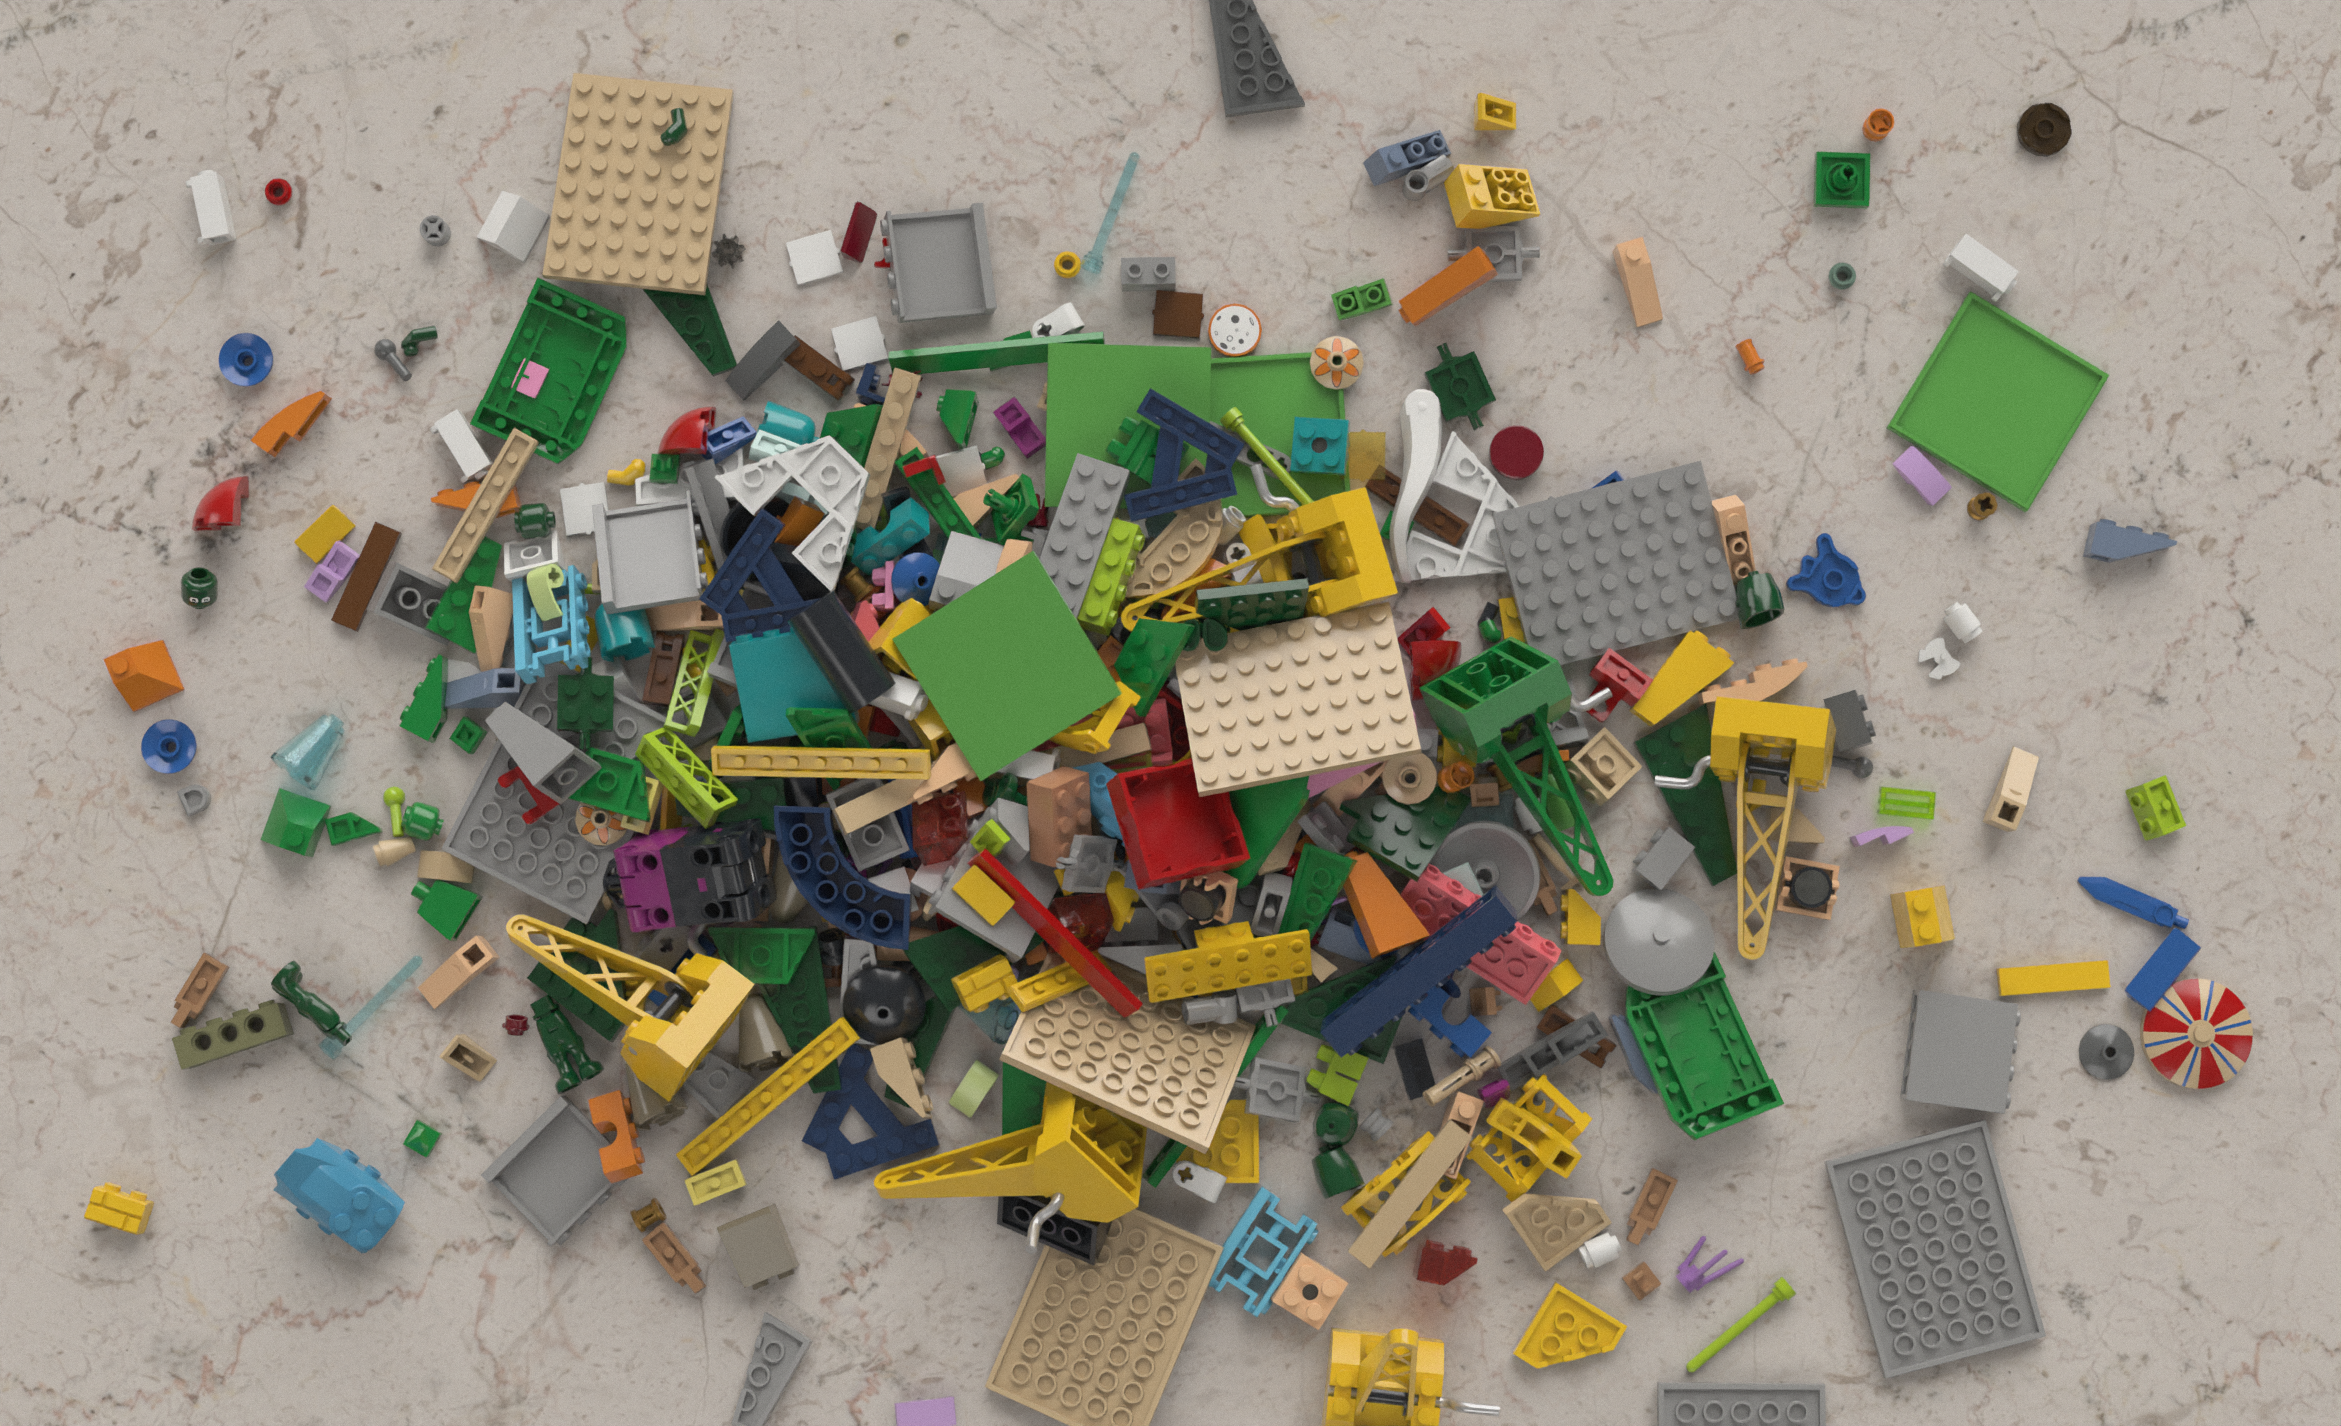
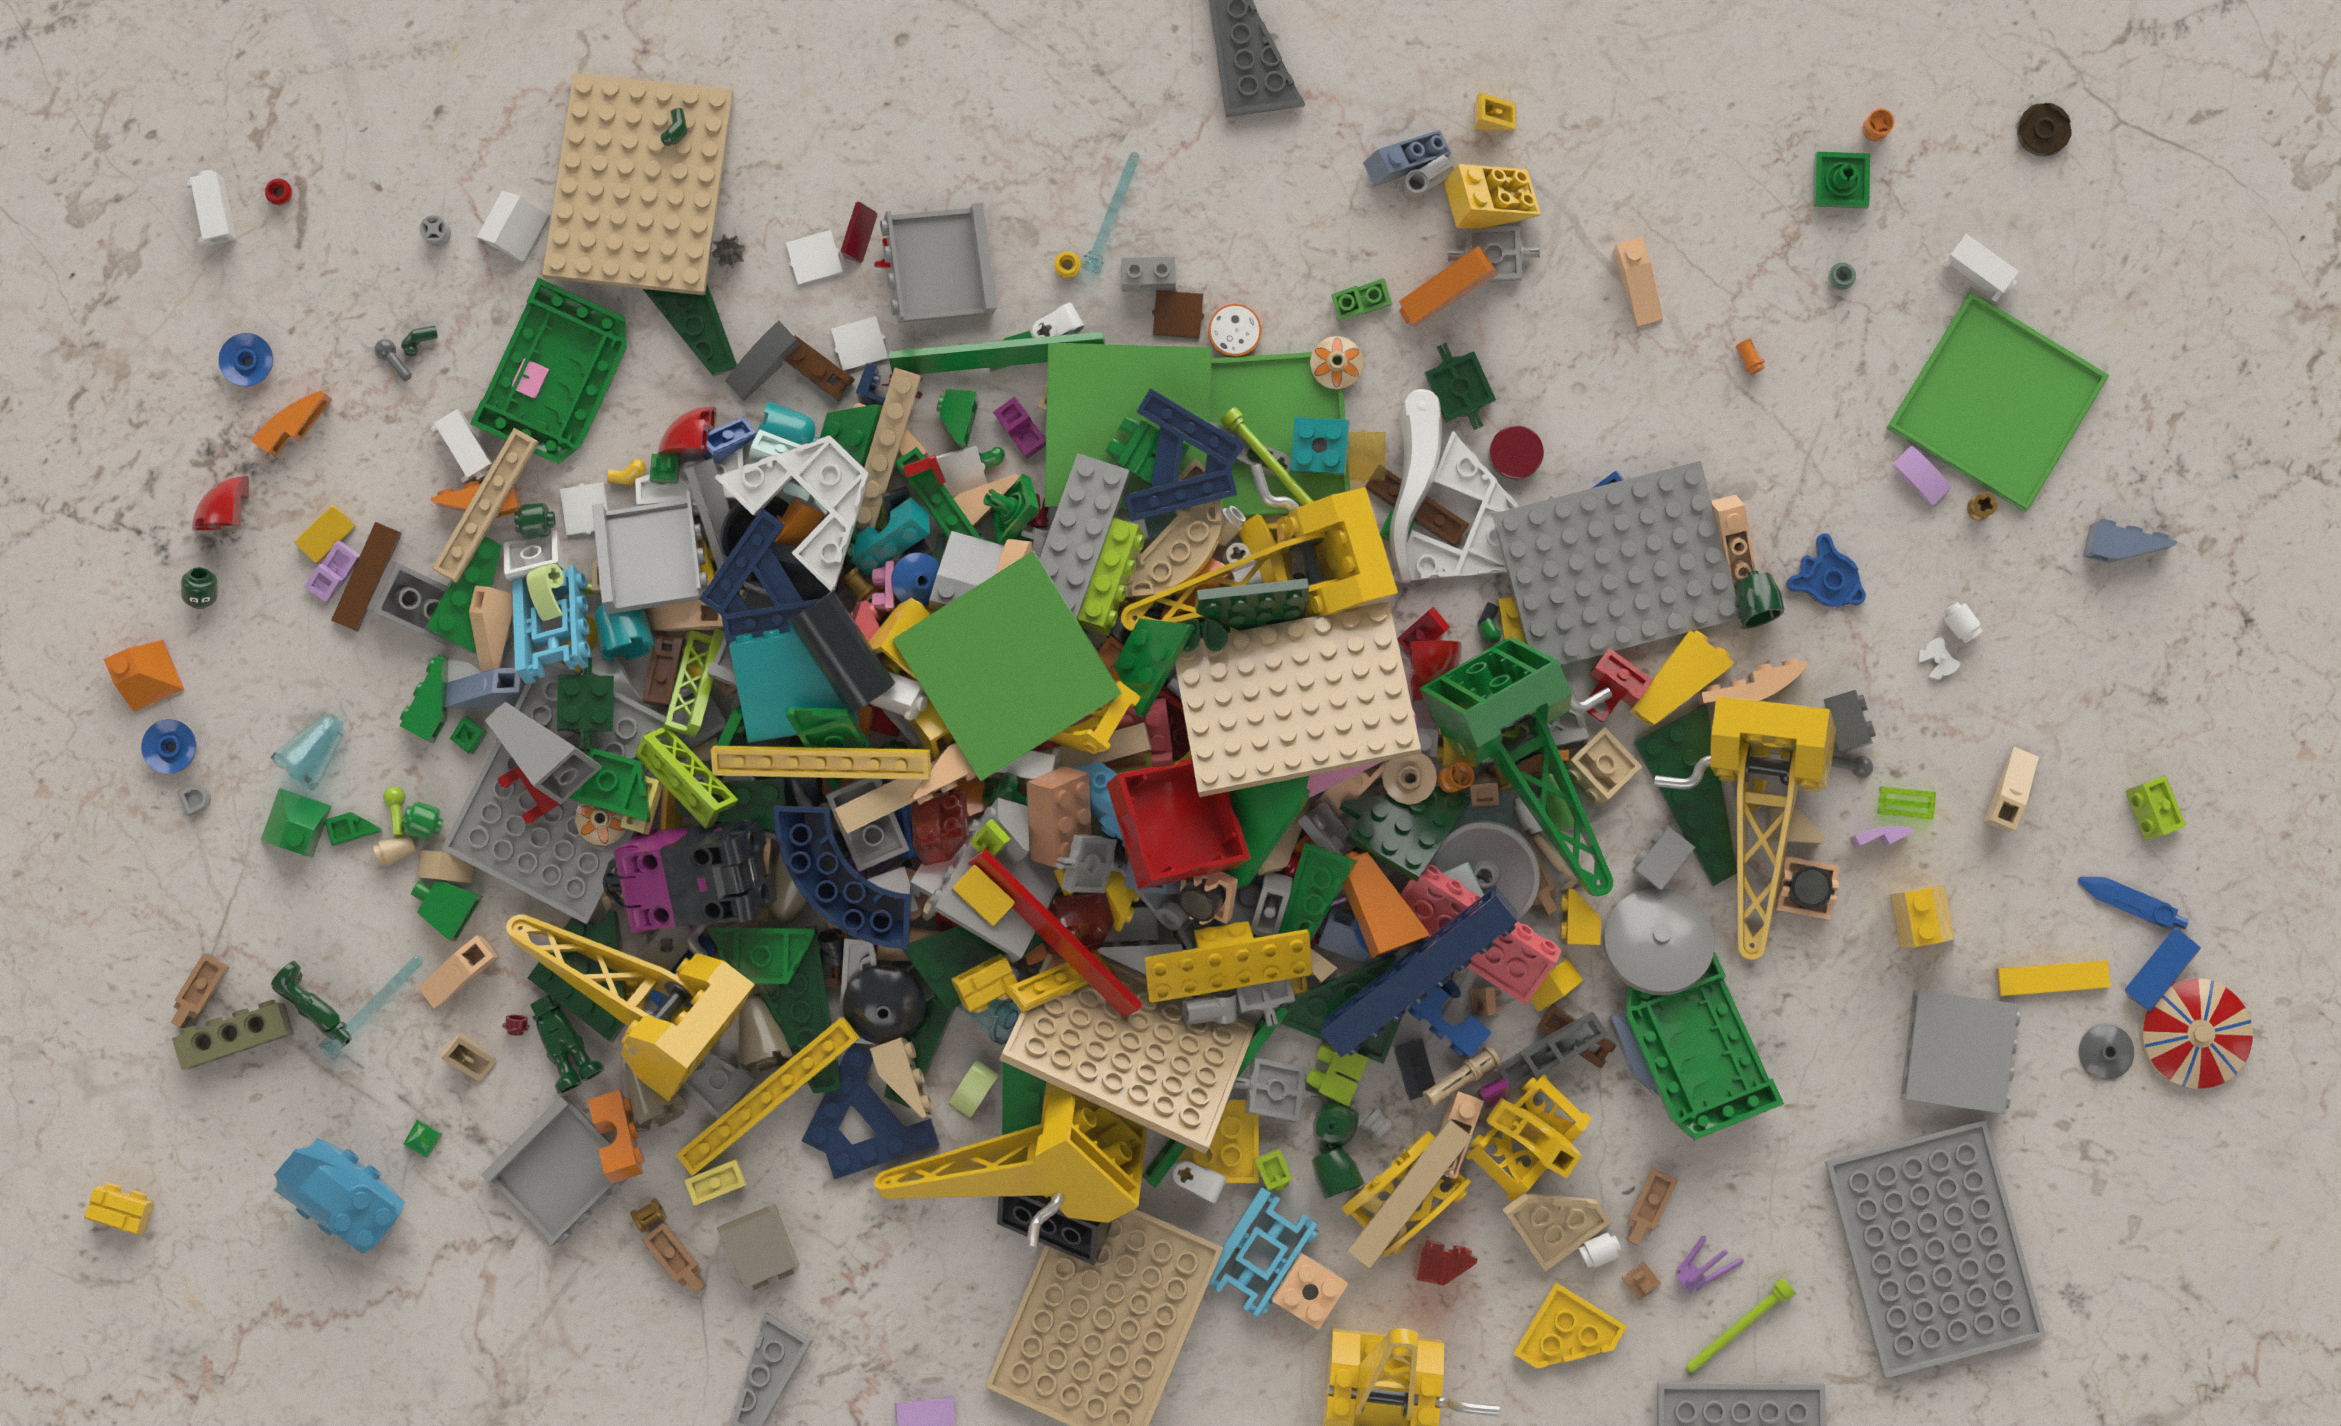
(1274, 1170): none -> lime bracket

